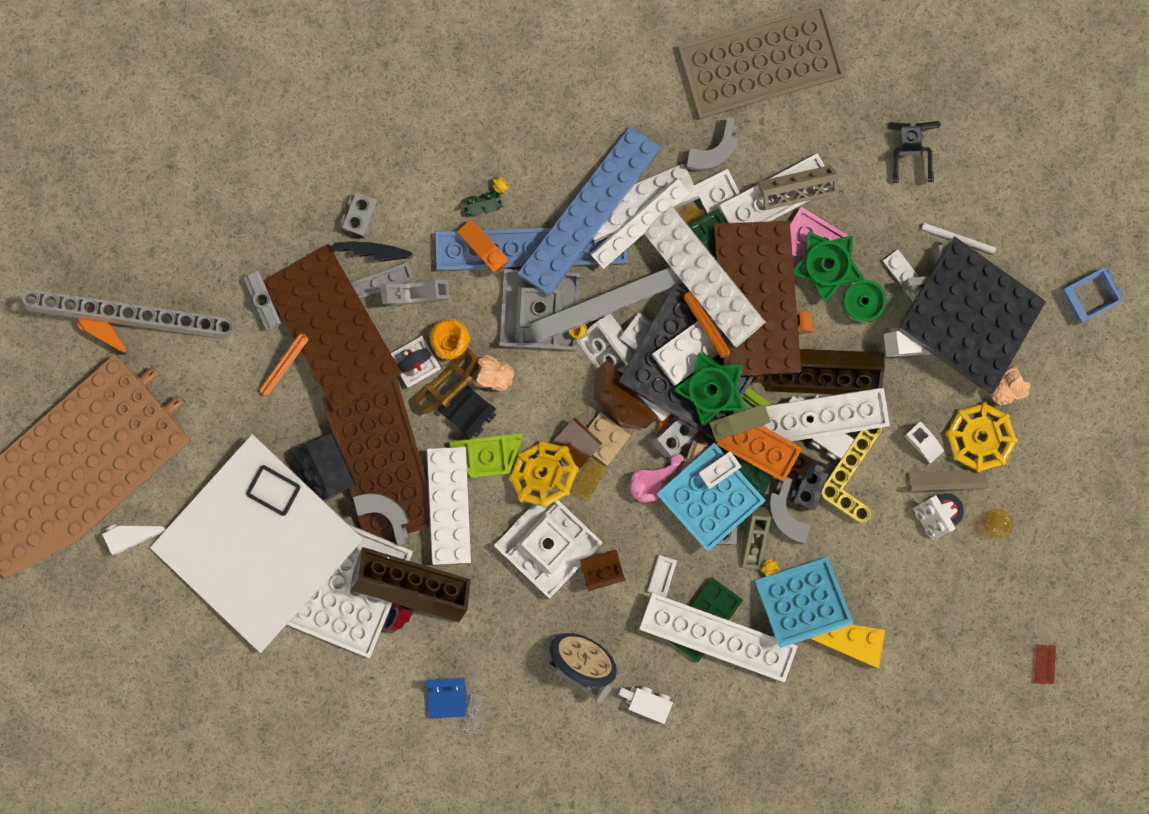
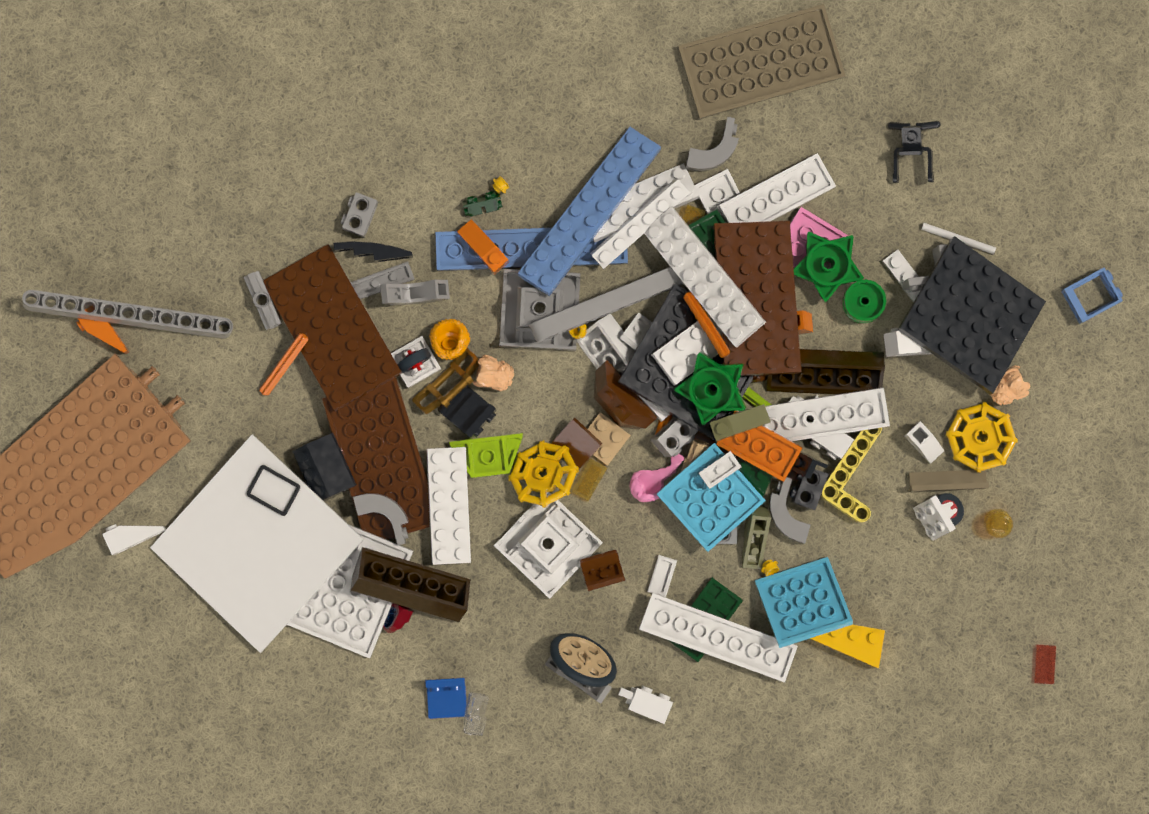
(801, 180): dark tan fence -> none

